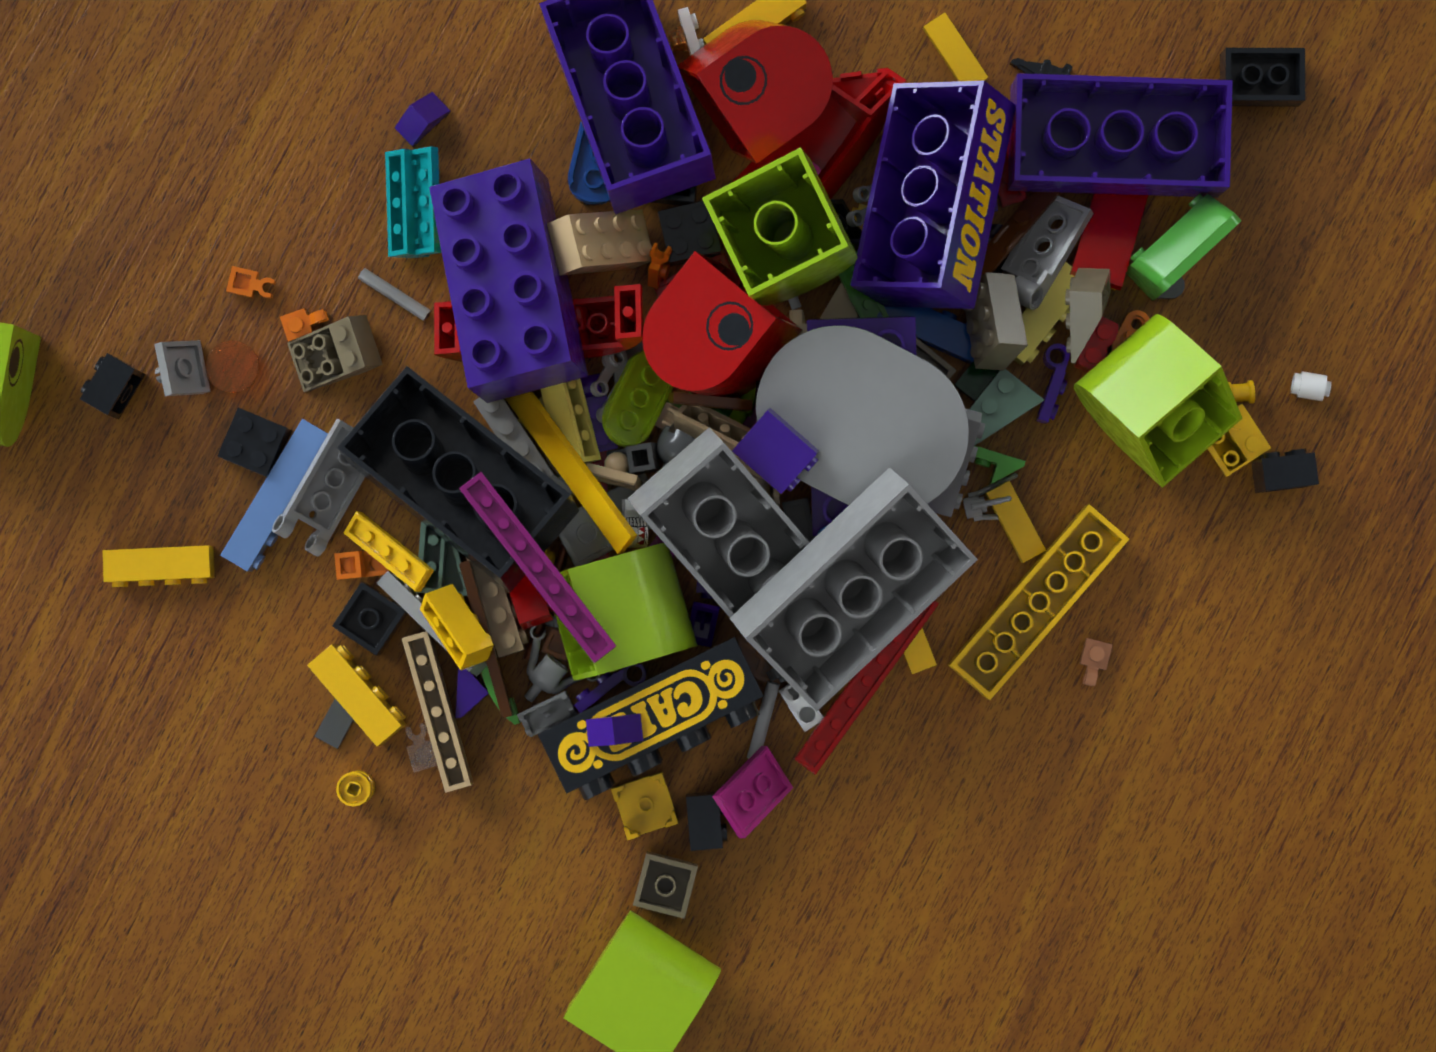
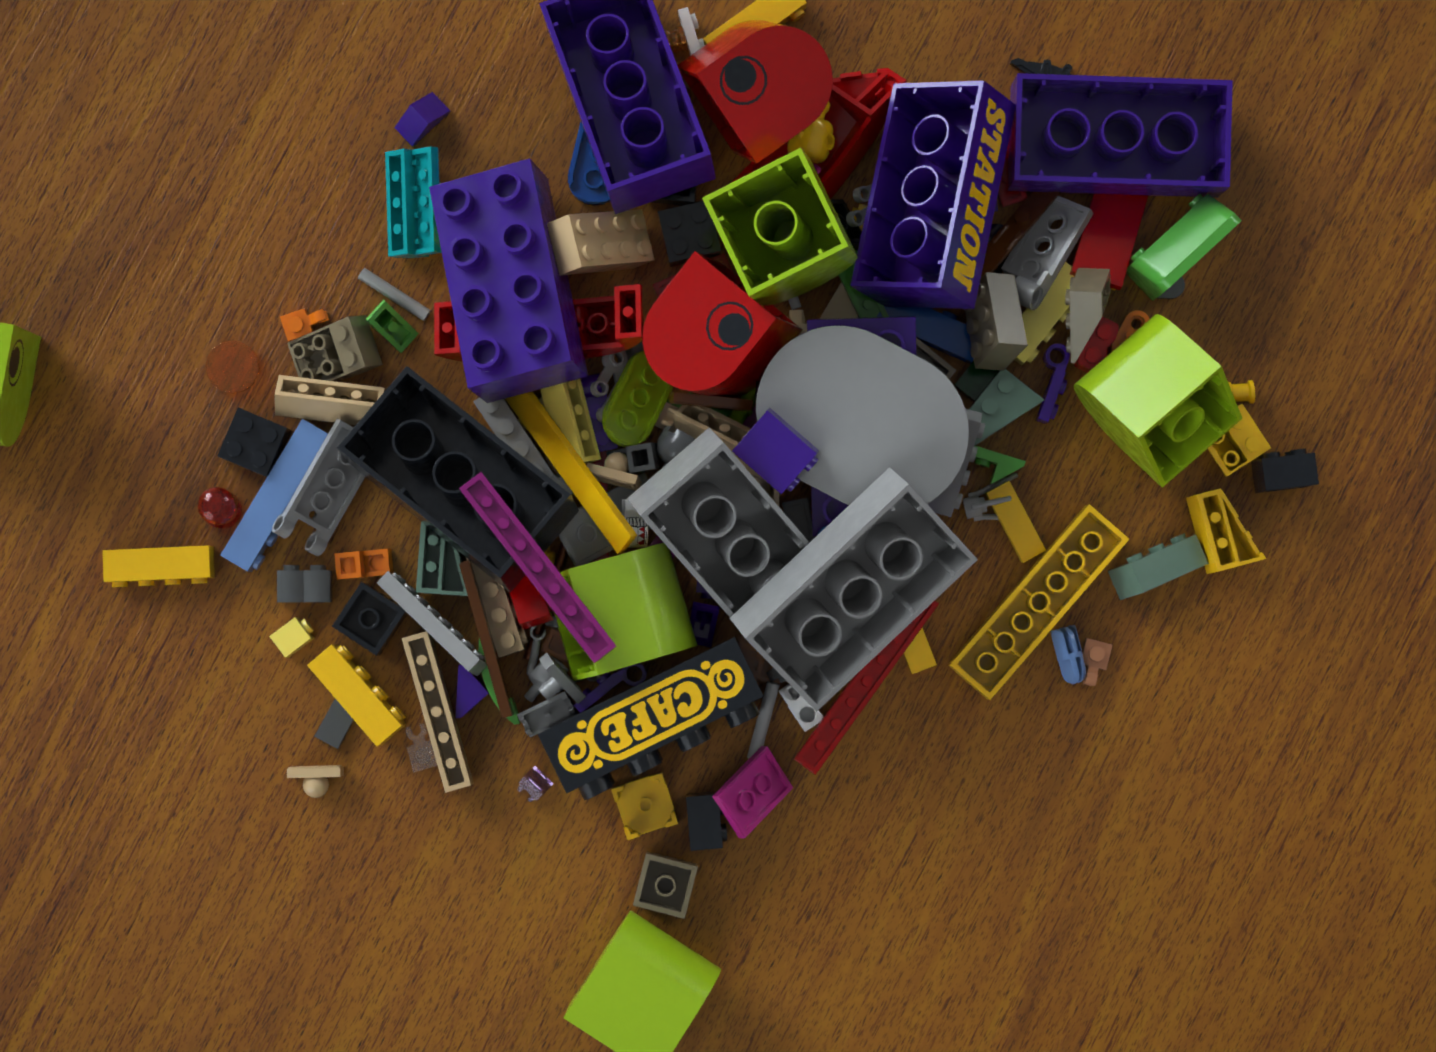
(111, 385): black brick -> none
(181, 368): light grey tile -> none
(218, 506): none -> clear red helmet
(246, 282): orange plate -> none
(293, 636): none -> light yellow brick
(304, 585): none -> dark grey brick
(315, 777): none -> tan tile
(324, 399): none -> tan brick
(355, 788): yellow wheel -> none
(388, 551): yellow tile -> none
(391, 326): none -> bright green slope
(456, 626): yellow brick -> none
(535, 784): none -> clear purple tile
(558, 681): none -> light grey tile
(614, 730): dark purple slope -> none
(658, 268): orange plate -> none
(815, 139): none -> yellow piece
(954, 50): yellow tile -> none
(1069, 654): none -> medium blue arm
(1158, 566): none -> sand green wedge
(1221, 532): none -> yellow wedge
(1265, 76): black brick -> none
(1310, 386): white brick -> none

